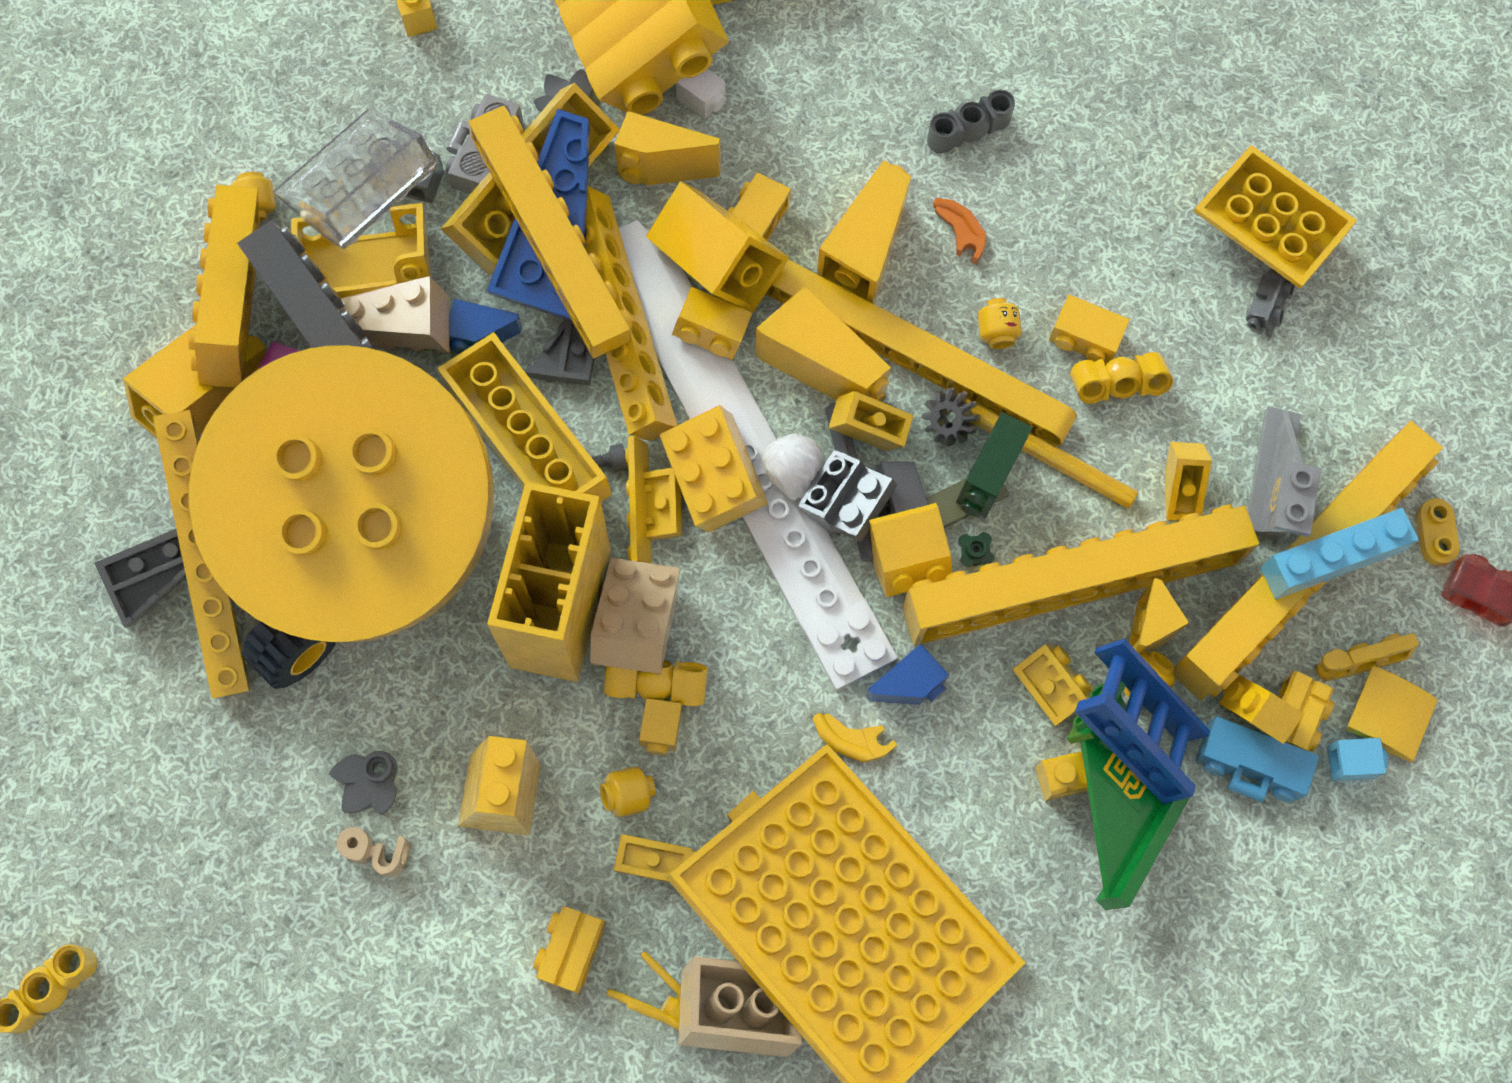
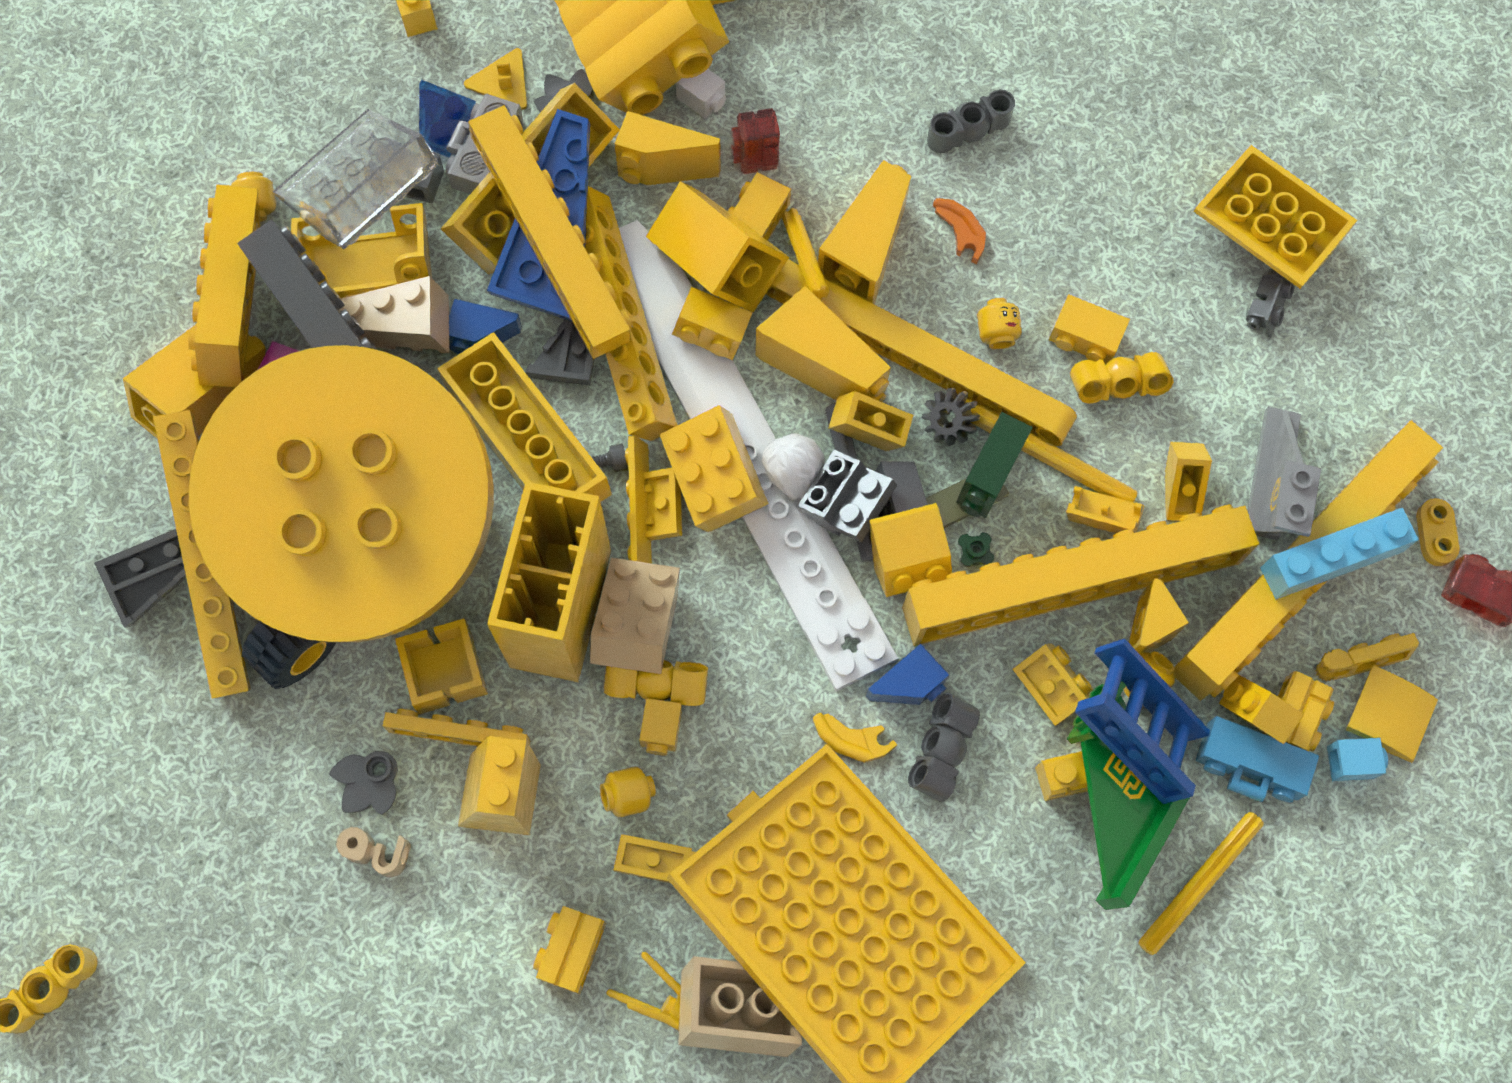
(440, 114): none -> clear blue wing
(441, 669): none -> yellow piece
(443, 729): none -> yellow plate
(502, 79): none -> yellow piece
(756, 141): none -> clear red brick
(805, 253): none -> yellow axle
(943, 747): none -> dark grey piece
(1104, 511): none -> yellow hinge
(1200, 883): none -> yellow axle

